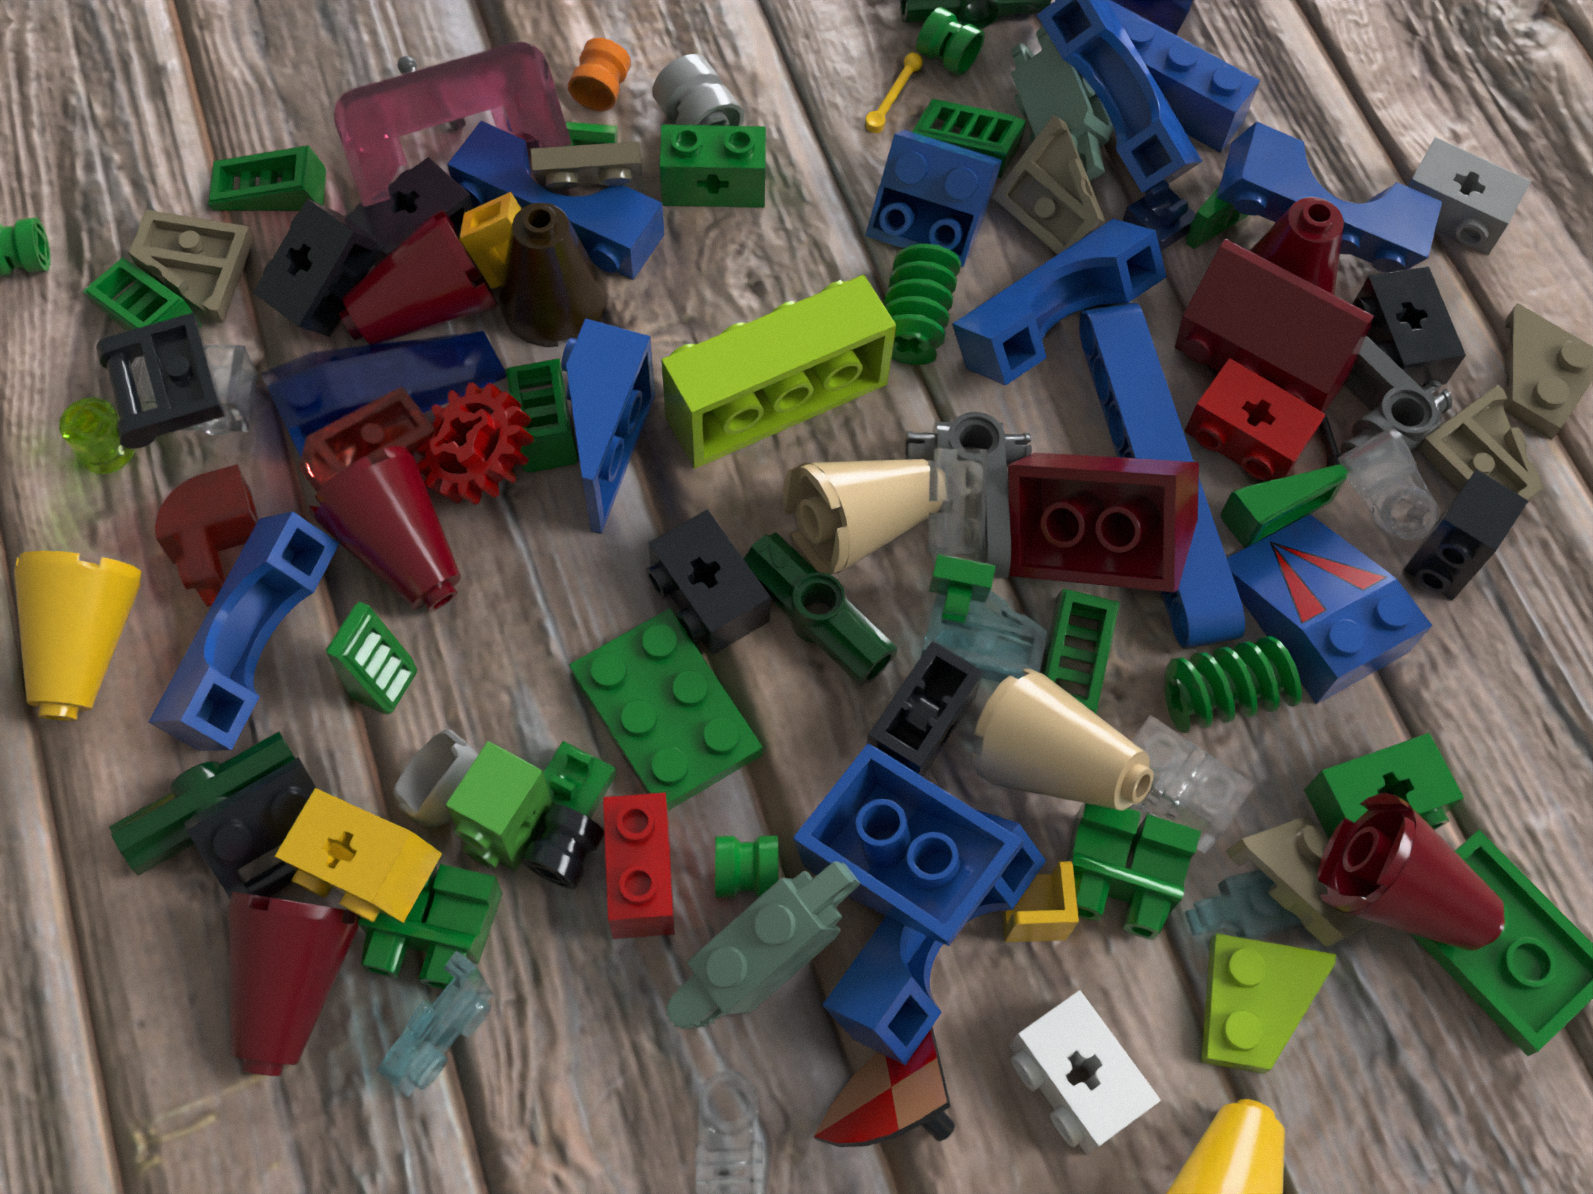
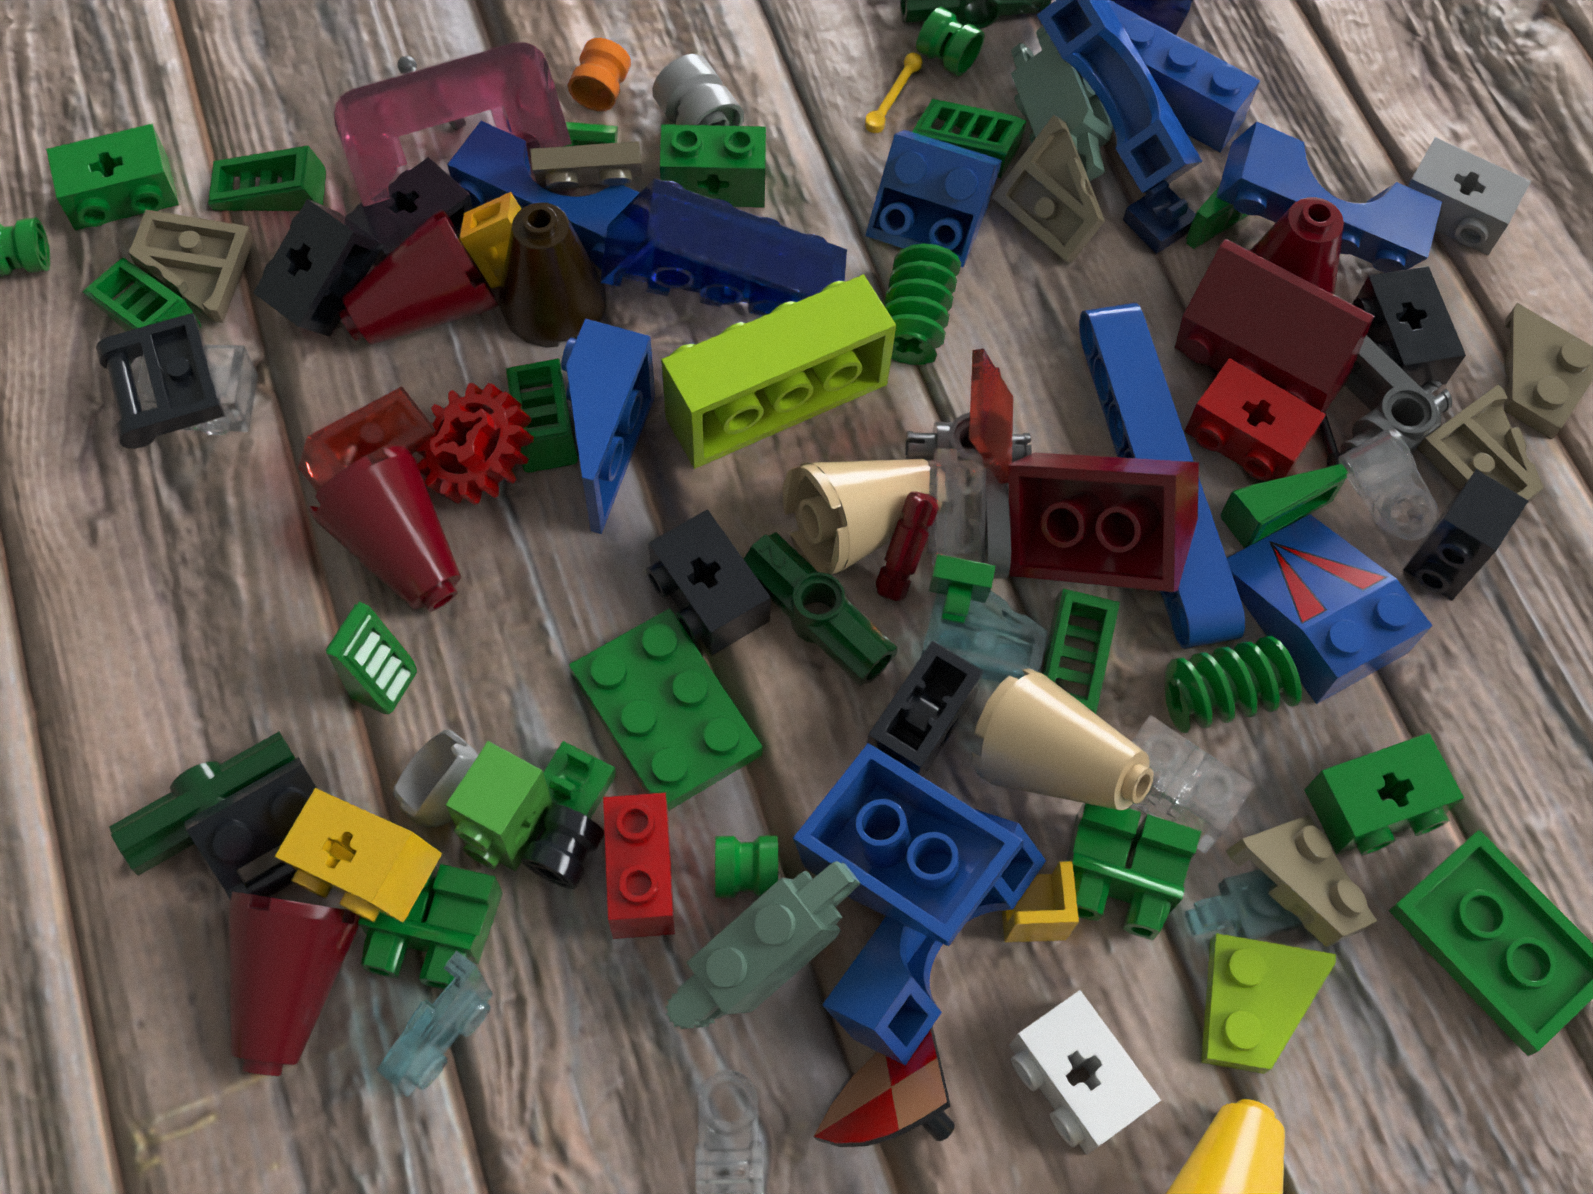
(70, 626): yellow cone -> none
(92, 434): clear neon green wheel -> none
(112, 177): none -> green brick
(202, 519): clear red brick -> none
(215, 680): blue arch -> none
(339, 381): clear blue wedge -> none
(716, 251): none -> clear blue wedge
(906, 545): none -> dark red axle
(991, 415): none -> clear red piece
(1102, 268): blue arch -> none
(1407, 878): dark red cone -> none

